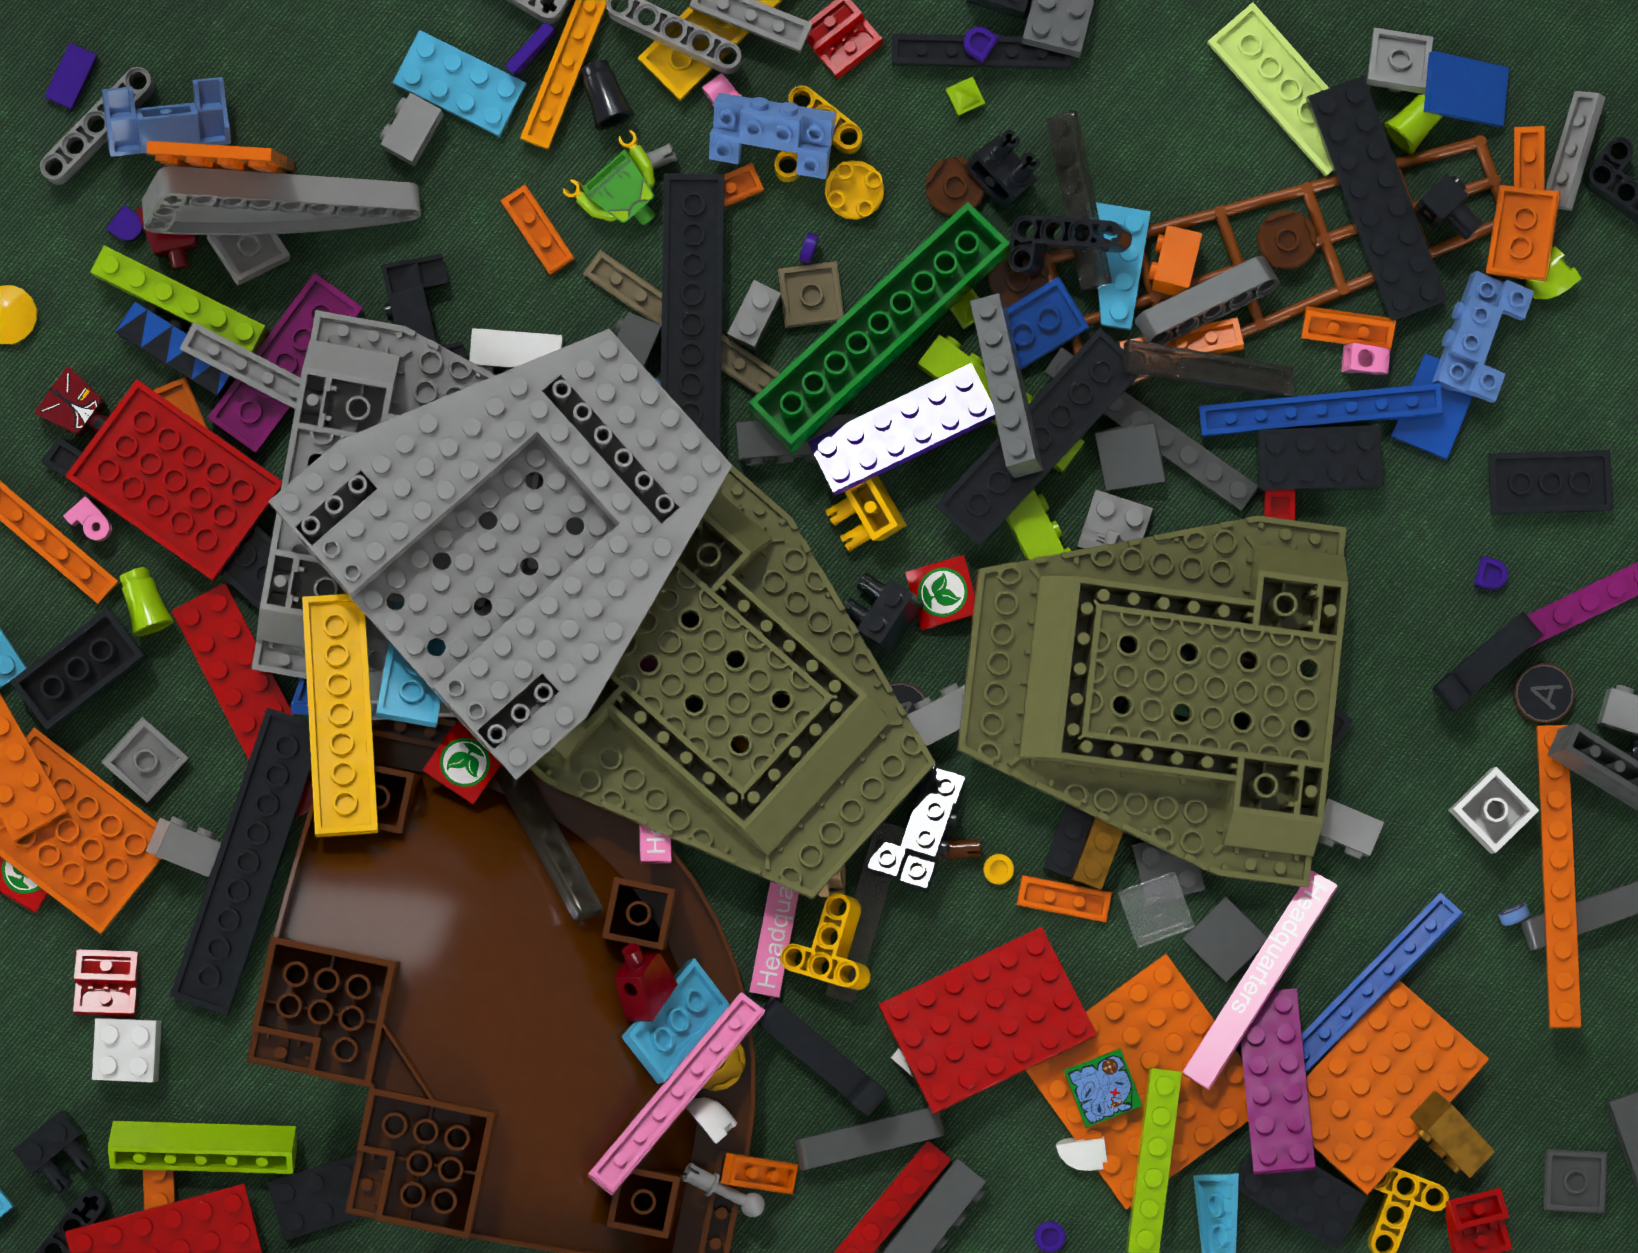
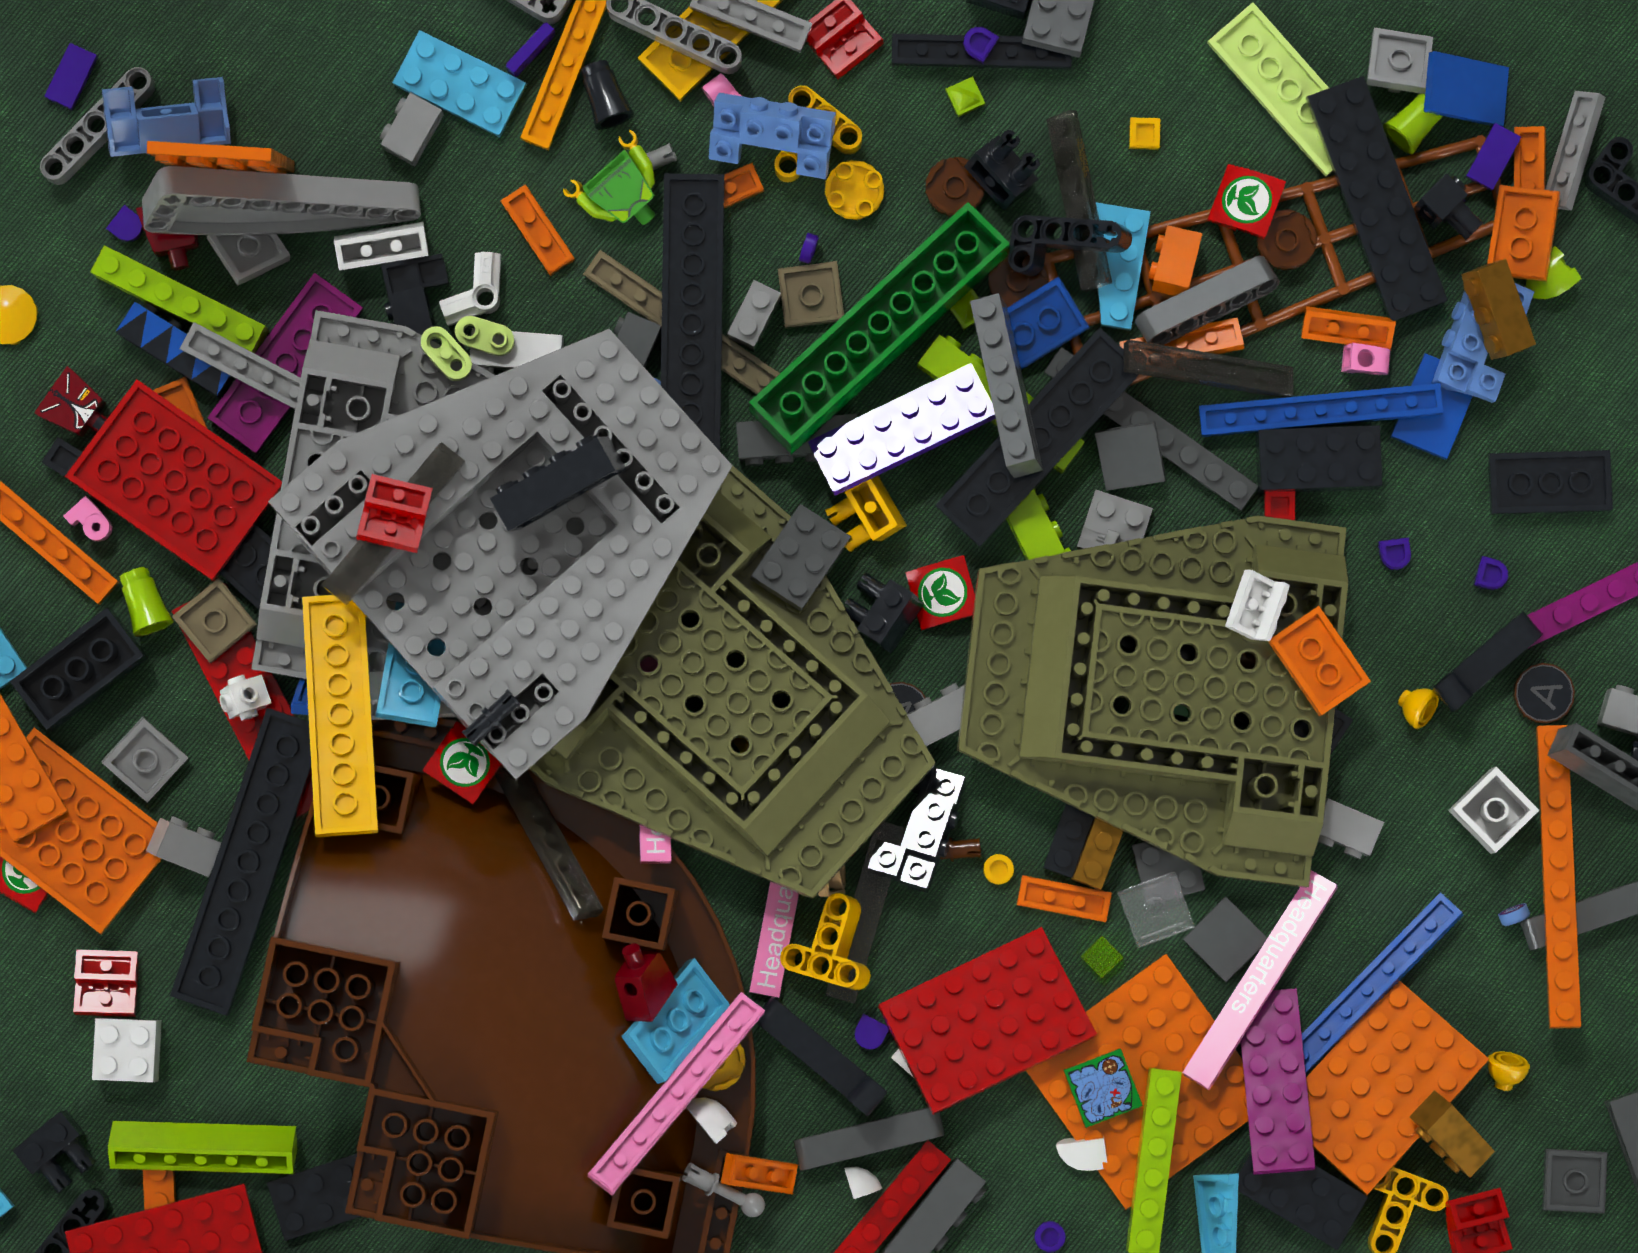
(214, 620): none -> dark tan tile
(244, 697): none -> white brick
(366, 556): none -> clear smoke plate
(381, 246): none -> white brick
(394, 513): none -> red slope
(446, 354): none -> yellowish green plate
(484, 334): none -> yellowish green plate
(486, 279): none -> white piece
(491, 718): none -> black pin
(558, 483): none -> black brick
(800, 557): none -> dark grey plate
(861, 1181): none -> white brick
(870, 1032): none -> dark purple tile
(1101, 957): none -> clear neon green tile
(1144, 133): none -> yellow tile
(1246, 200): none -> slope
(1257, 606): none -> white bracket
(1319, 661): none -> orange plate
(1395, 553): none -> dark purple tile
(1418, 706): none -> yellow brick
(1493, 156): none -> dark purple tile
(1498, 309): none -> pearl gold brick
(1507, 1069): none -> yellow brick

